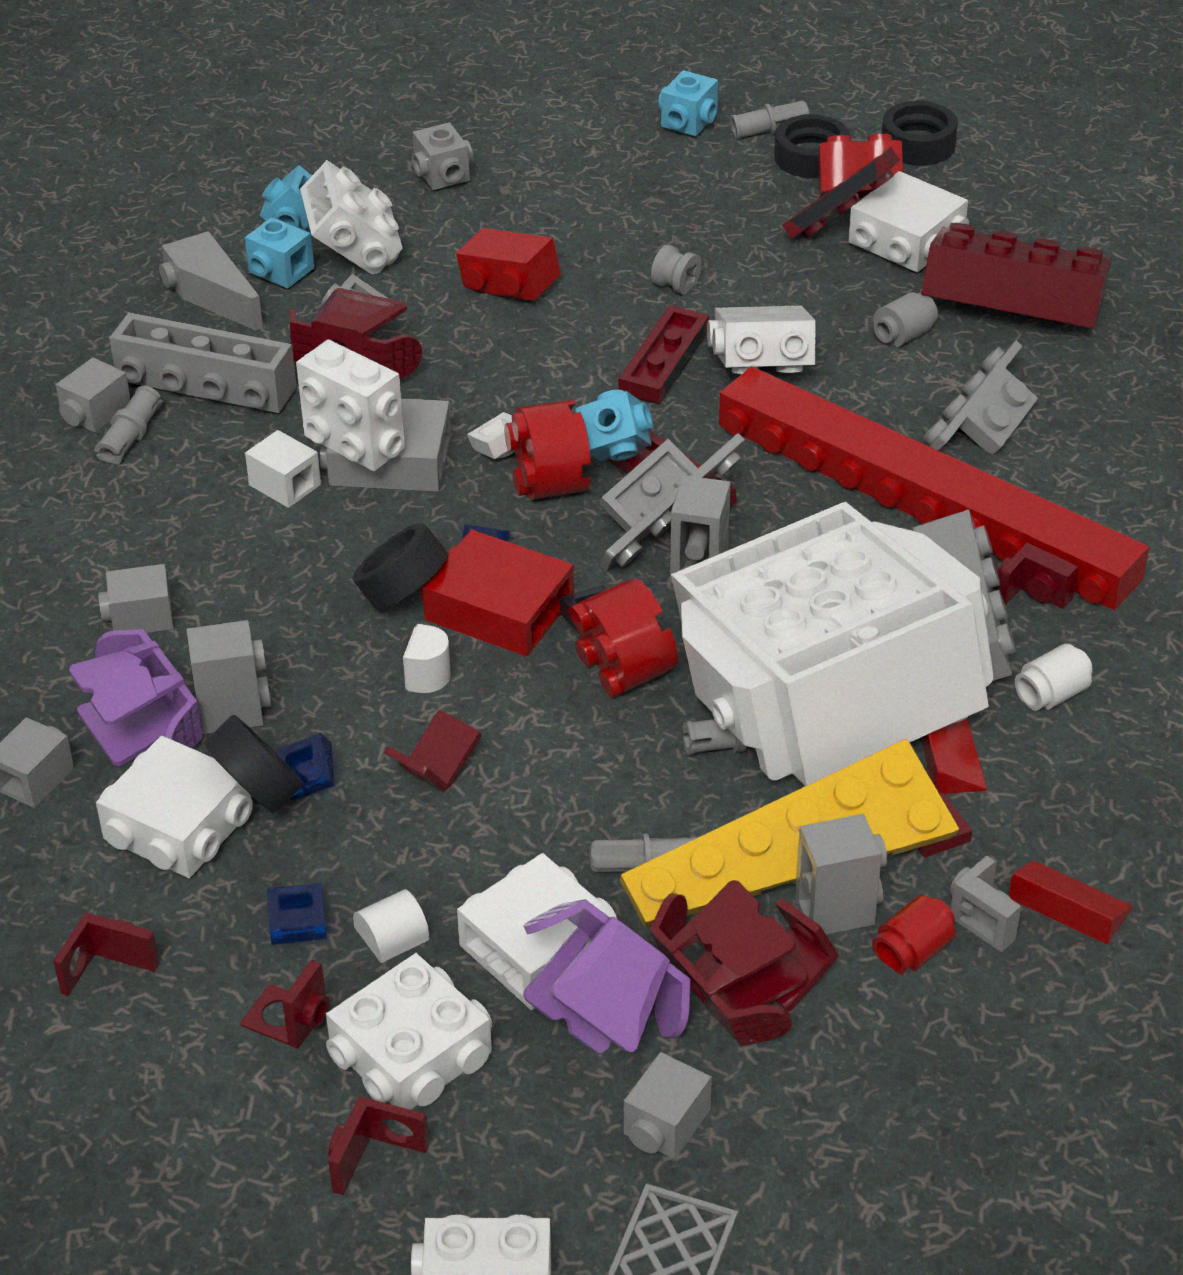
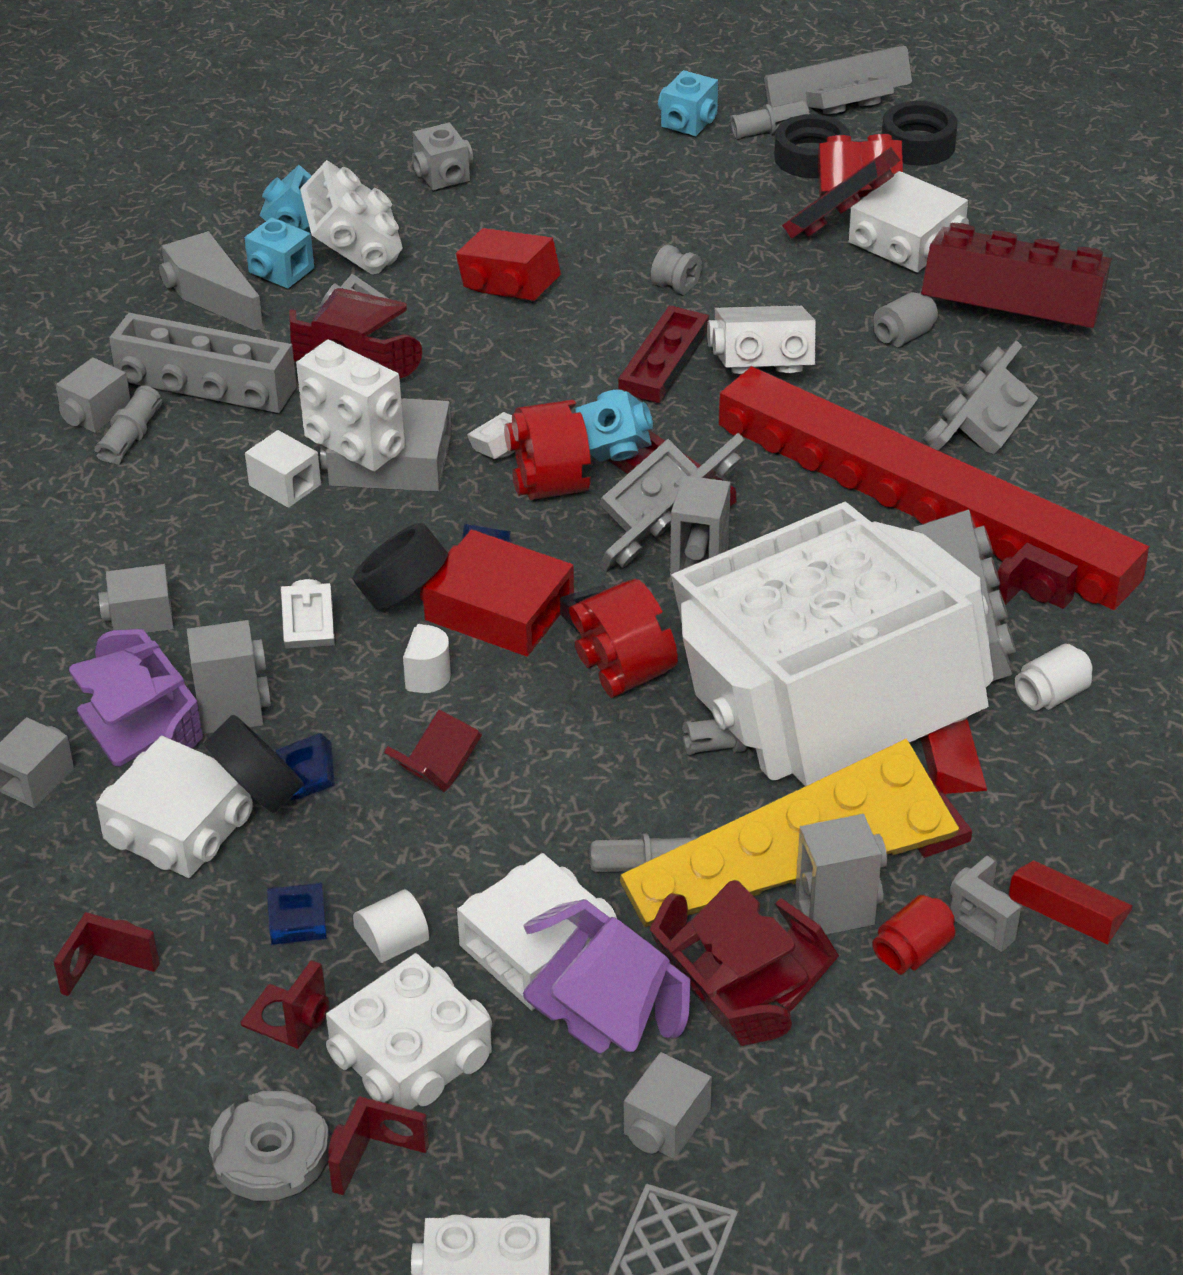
(268, 1120): none -> light grey plate
(307, 614): none -> white bracket
(842, 81): none -> light grey bracket

